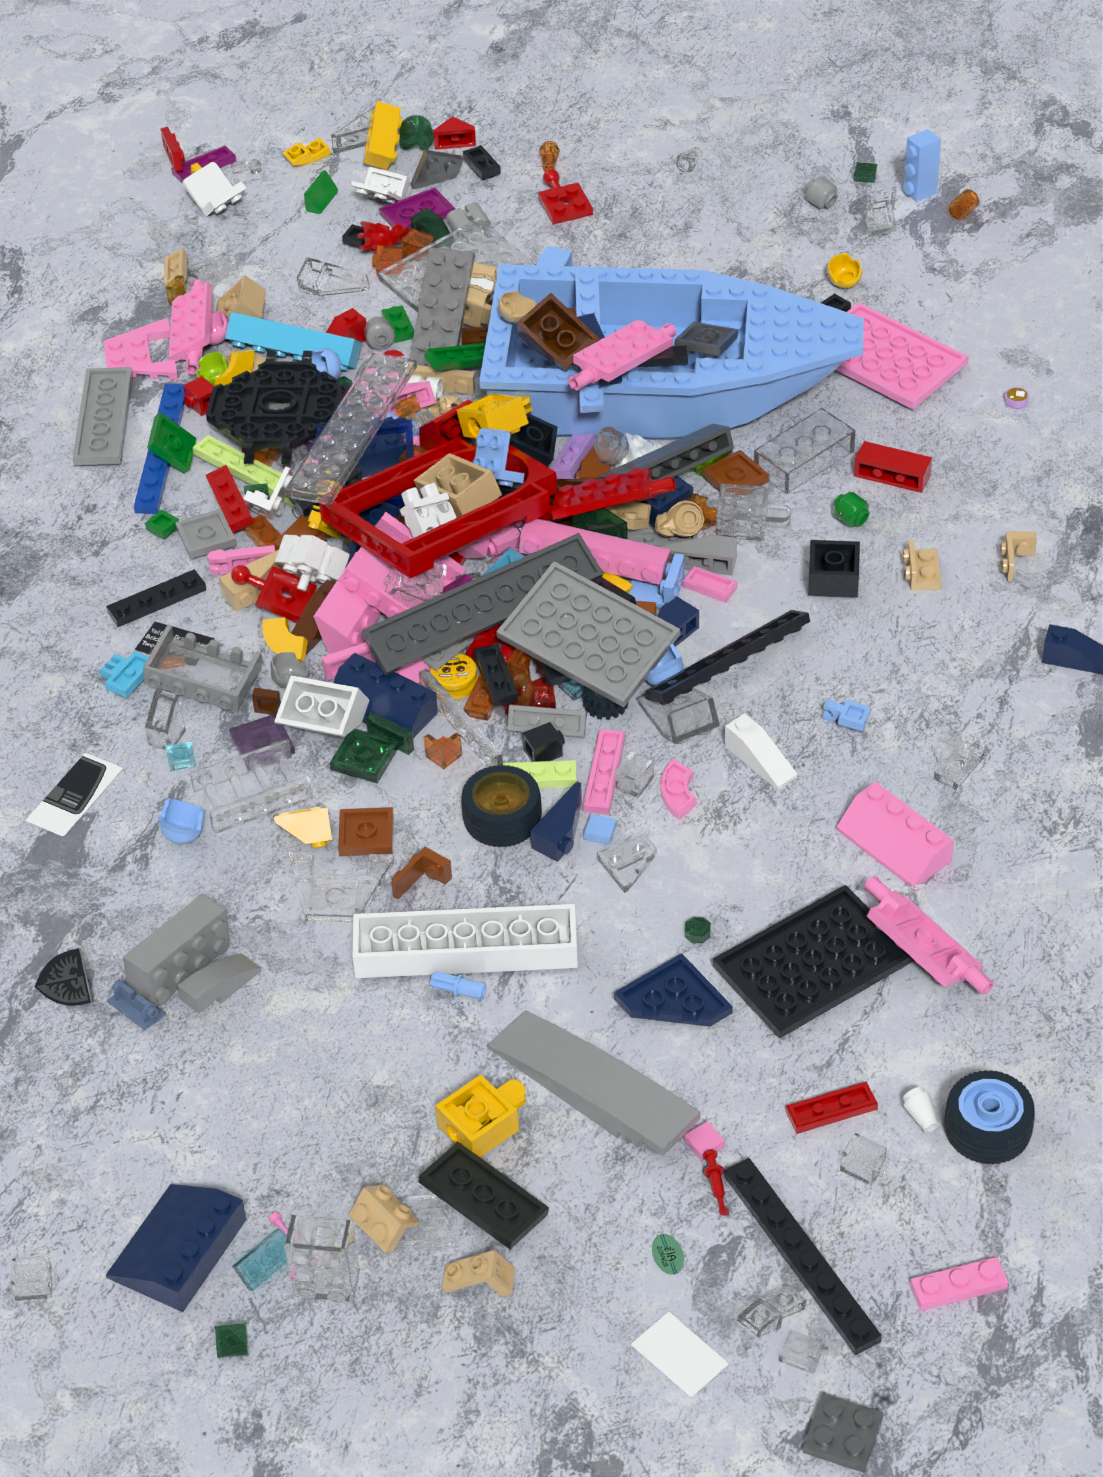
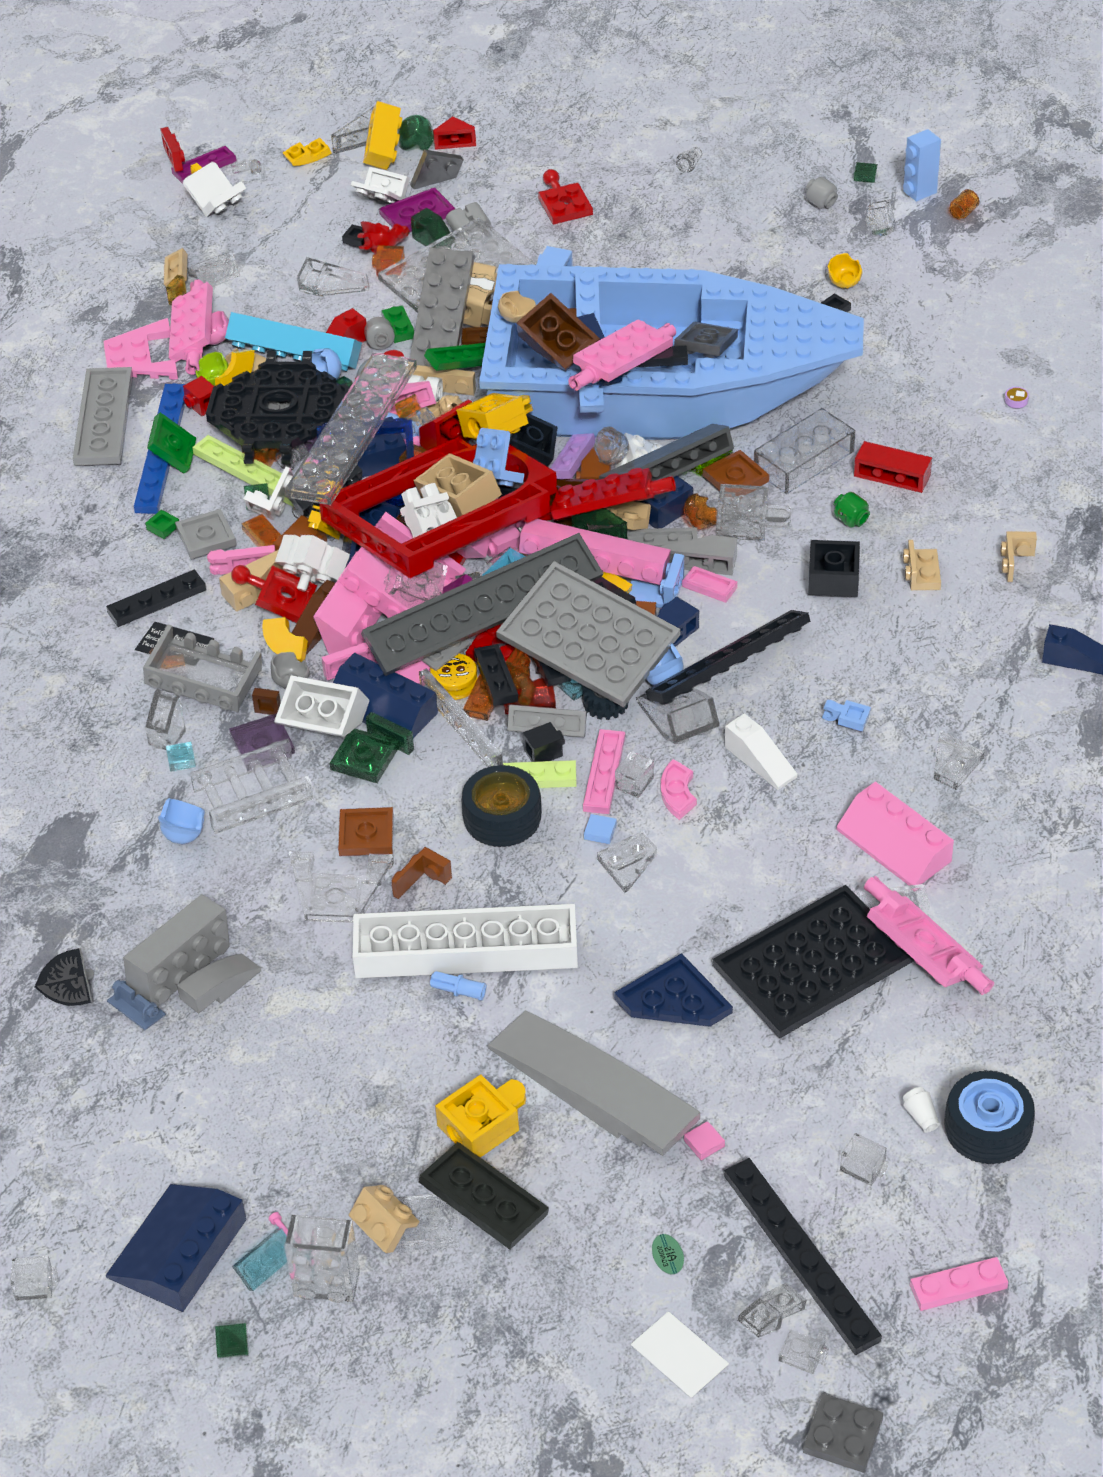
(74, 794): sticker -> none
(123, 673): medium azure hinge -> none
(229, 498): red plate -> none
(243, 298): tan slope -> none
(307, 825): slope -> none
(320, 193): green slope -> none
(416, 241): clear orange brick -> none
(443, 751): clear orange panel -> none
(481, 162): black plate -> none
(485, 1267): tan bracket -> none
(549, 154): clear orange cone -> none
(557, 829): dark blue slope -> none
(681, 520): tan hair -> none
(697, 929): clear green tile -> none
(714, 1173): red piece -> none
(831, 1107): red tile -> none
(900, 359): bright pink plate -> none

